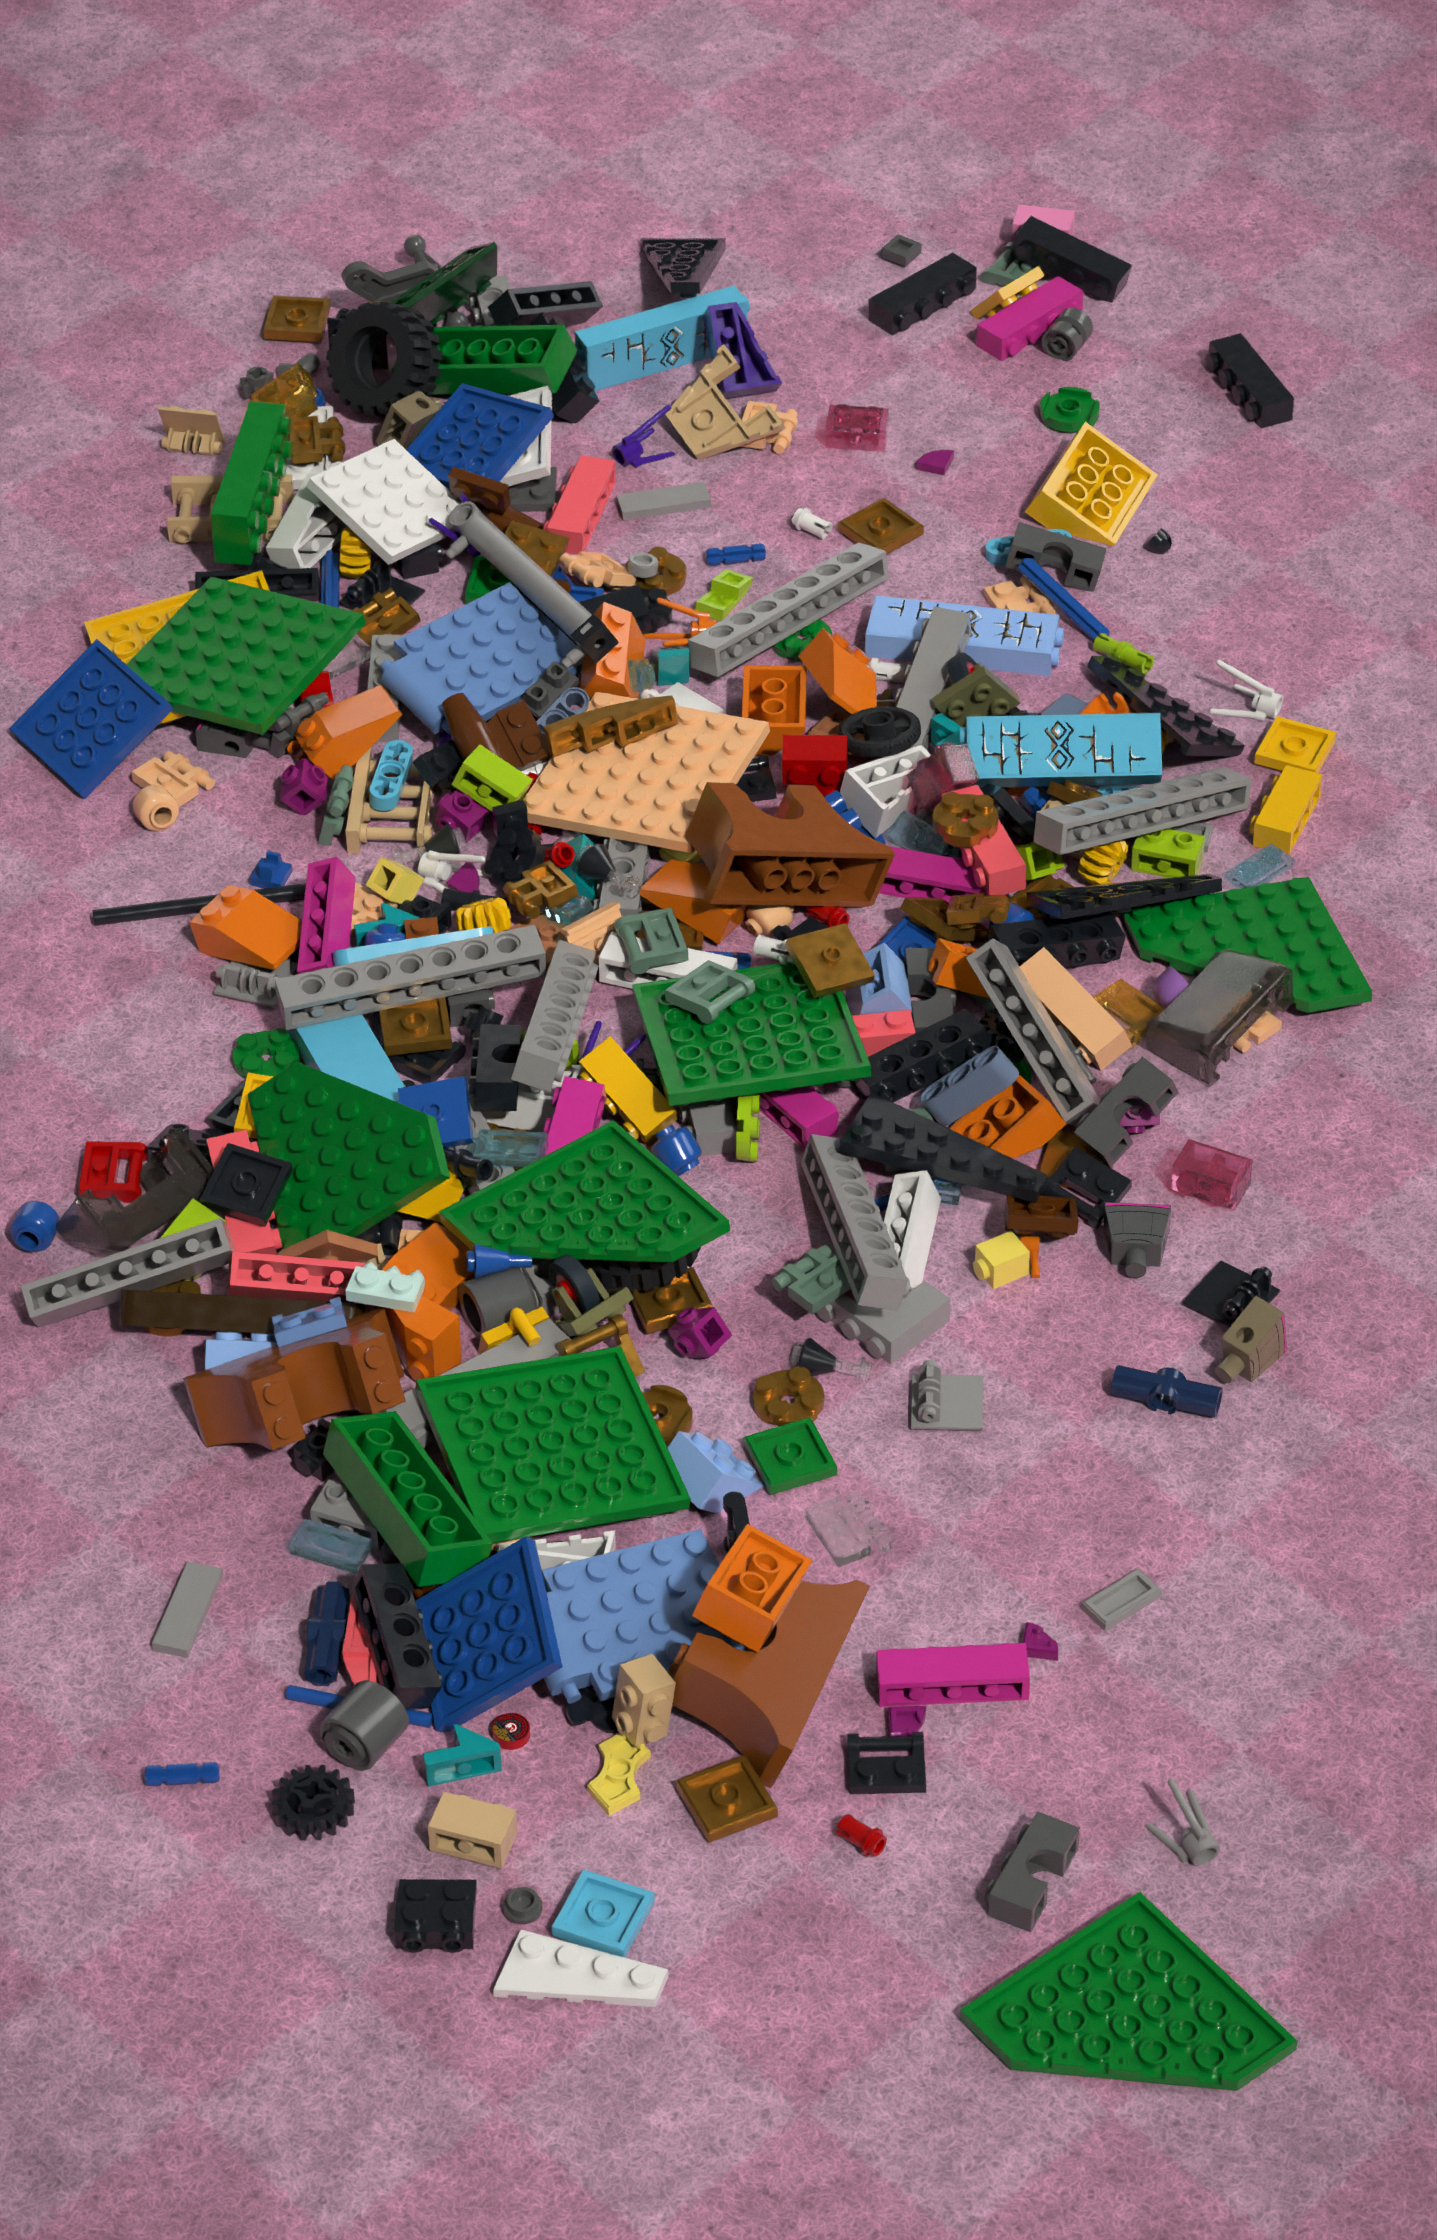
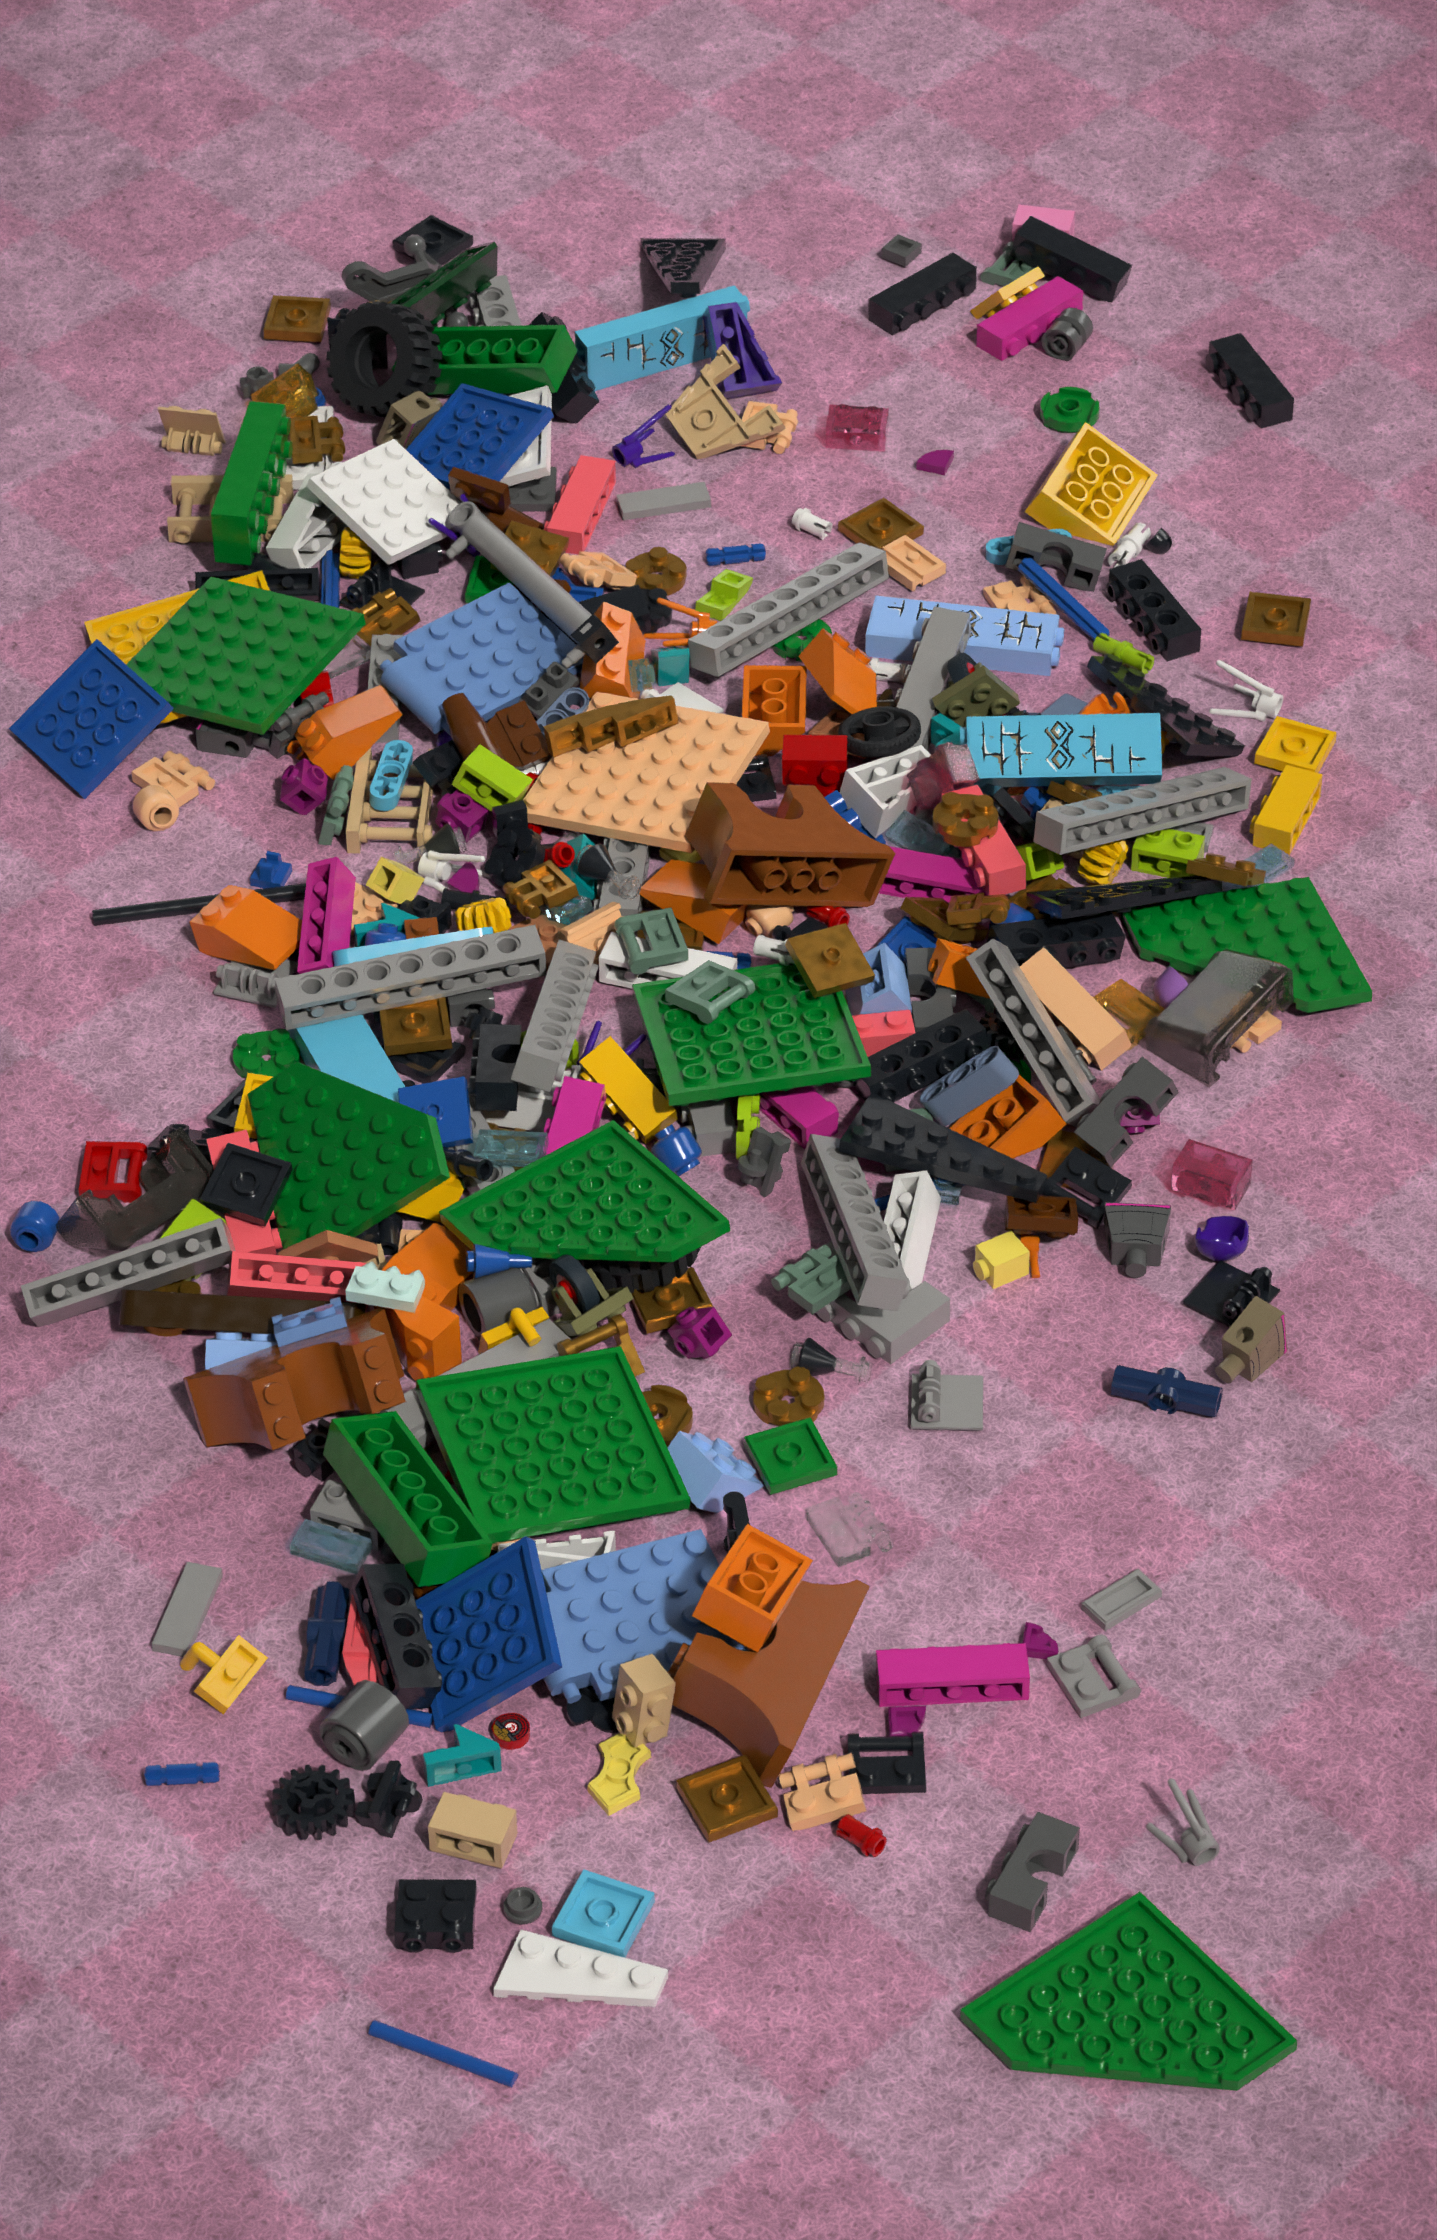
(227, 1674): none -> yellow plate
(392, 1799): none -> black hips
(441, 239): none -> black plate
(443, 2053): none -> blue bar
(570, 302): black brick -> none
(642, 565): light grey tile -> none
(762, 1163): none -> dark grey hips
(824, 1801): none -> light nougat plate
(912, 563): none -> light nougat plate
(1083, 1683): none -> light grey plate
(1129, 545): none -> white pin
(1154, 610): none -> black brick
(1216, 868): none -> pearl gold plate
(1223, 1238): none -> dark purple hair
(1276, 619): none -> pearl gold plate

